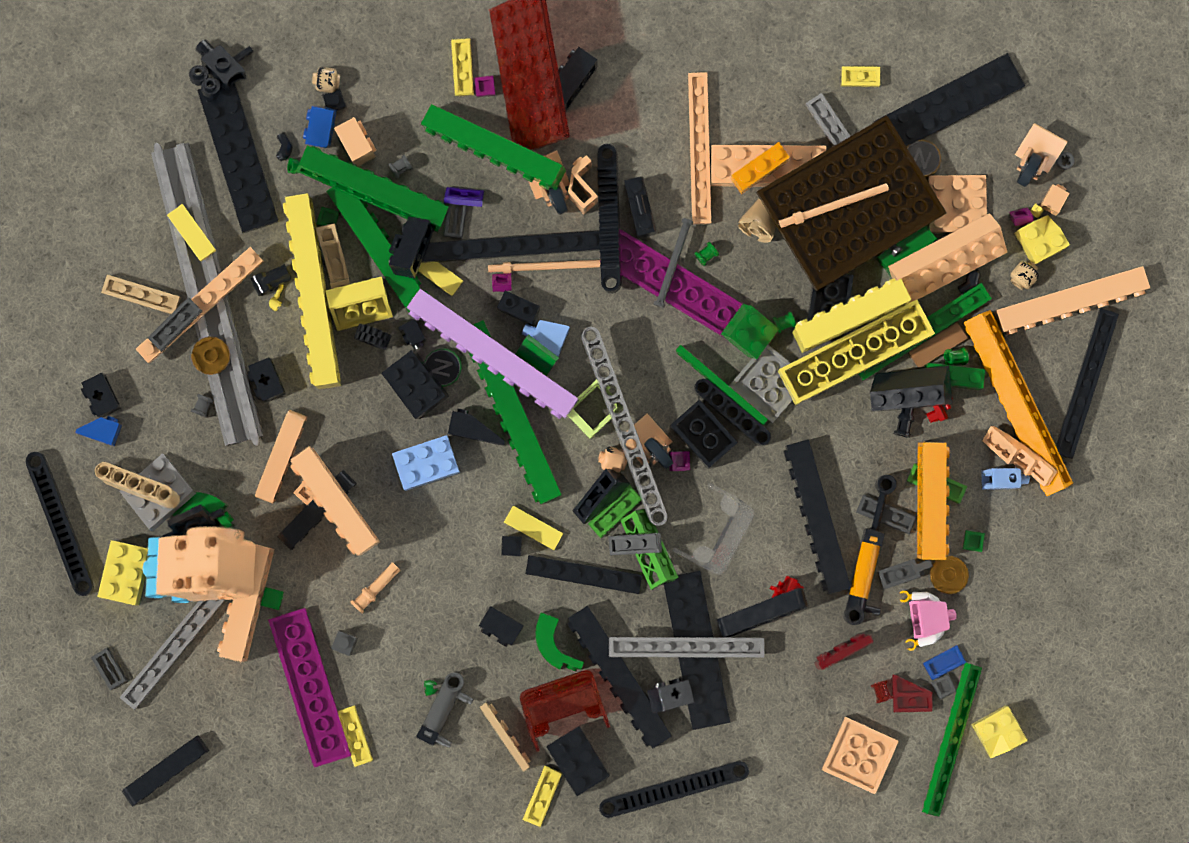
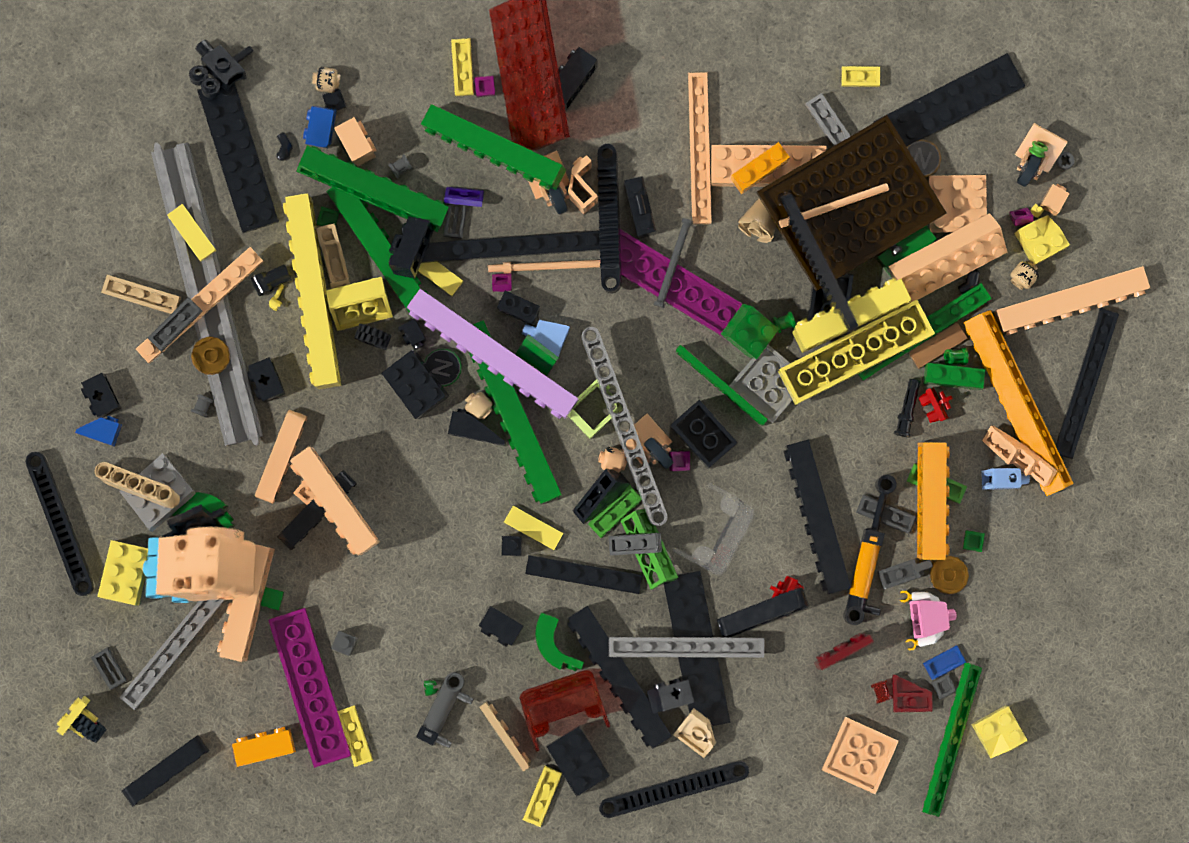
(81, 721): none -> plate
(263, 746): none -> light orange brick
(292, 165): green hinge -> none
(368, 594): light nougat pin -> none
(425, 463): light blue brick -> none
(478, 405): none -> tan head
(697, 733): none -> tan plate
(706, 254): green bush -> none
(728, 403): black beam -> none
(818, 262): none -> black gear
(911, 389): black slope -> none
(1038, 149): none -> bright green bush

